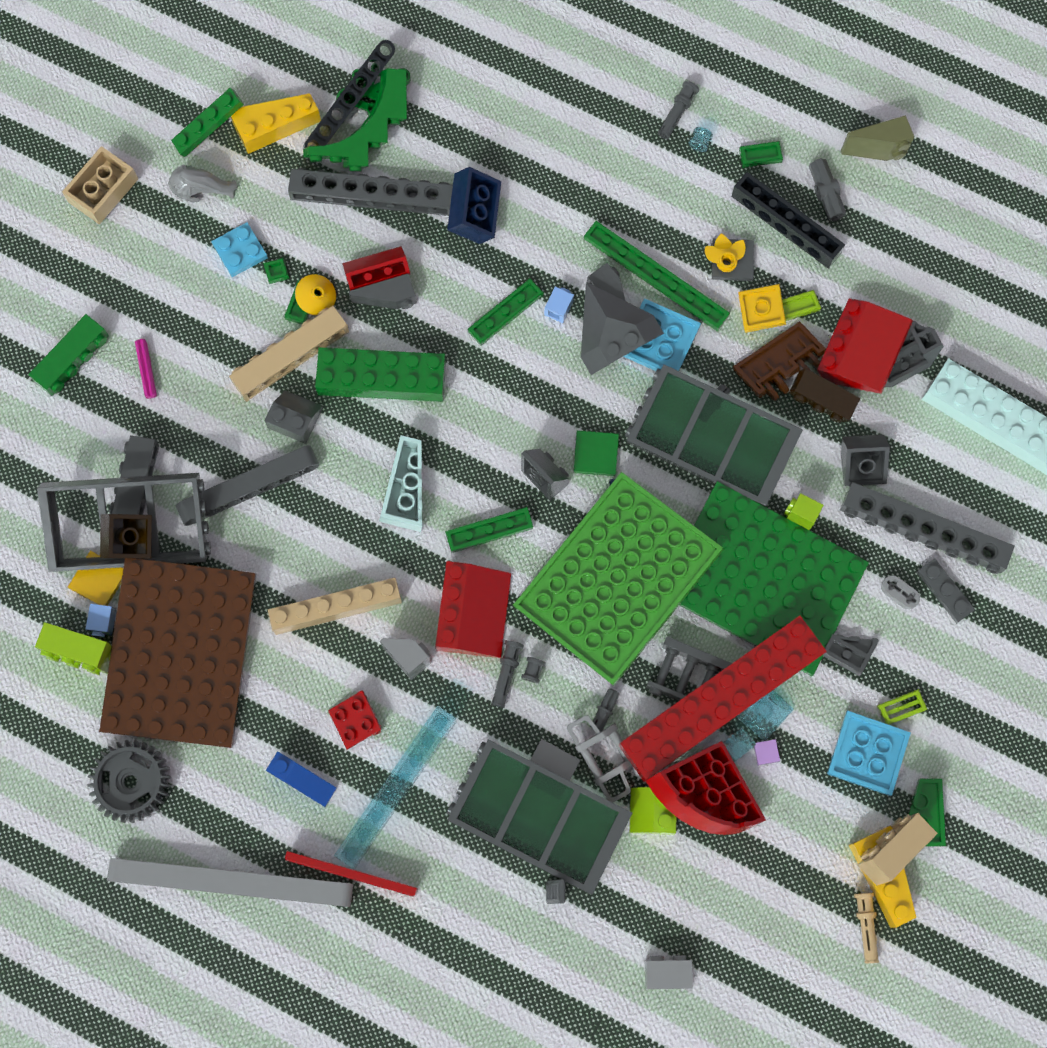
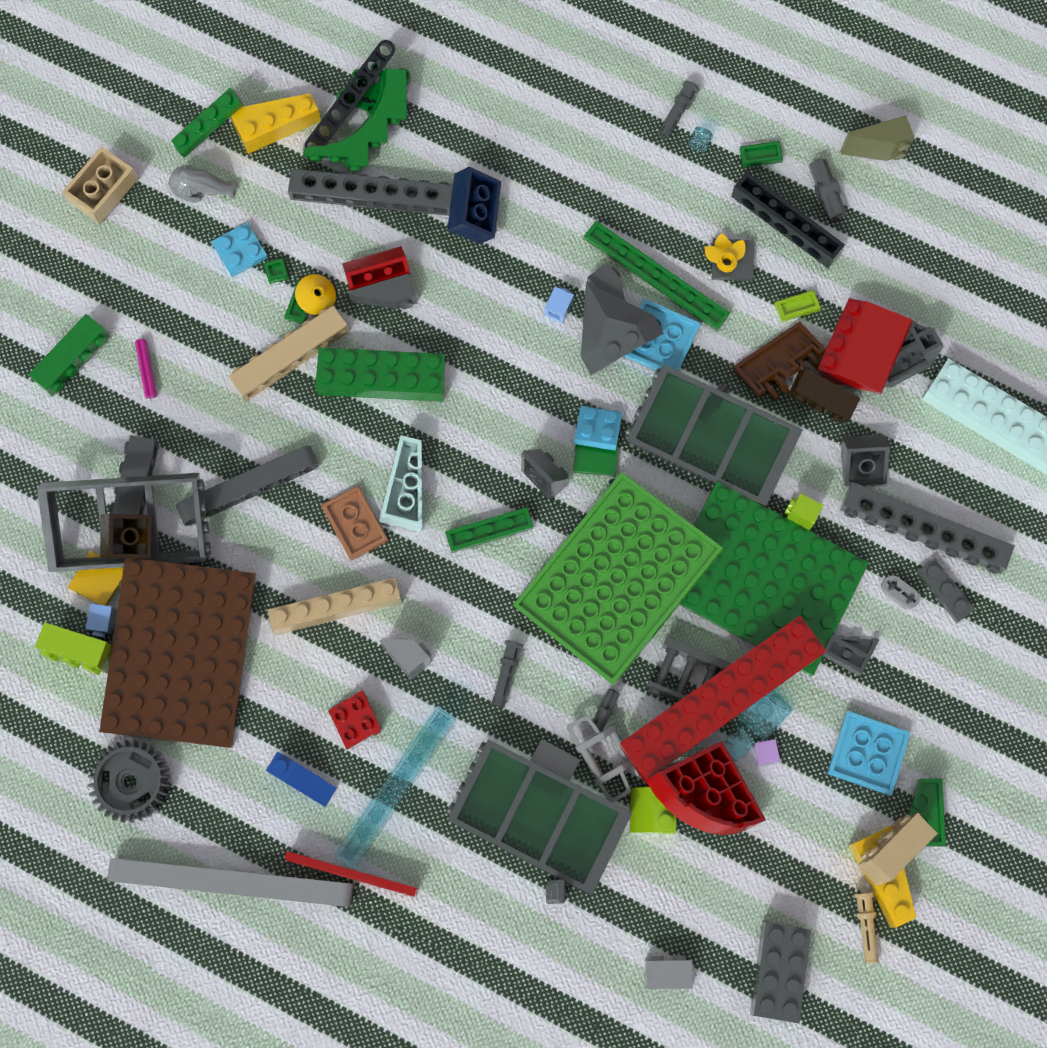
(293, 416): dark grey slope -> none
(354, 523): none -> nougat tile
(473, 610): red slope -> none
(505, 312): green tile -> none
(533, 670): dark grey bush -> none
(598, 428): none -> medium azure plate
(762, 308): yellow tile -> none
(780, 972): none -> dark grey brick
(885, 714): lime tile -> none

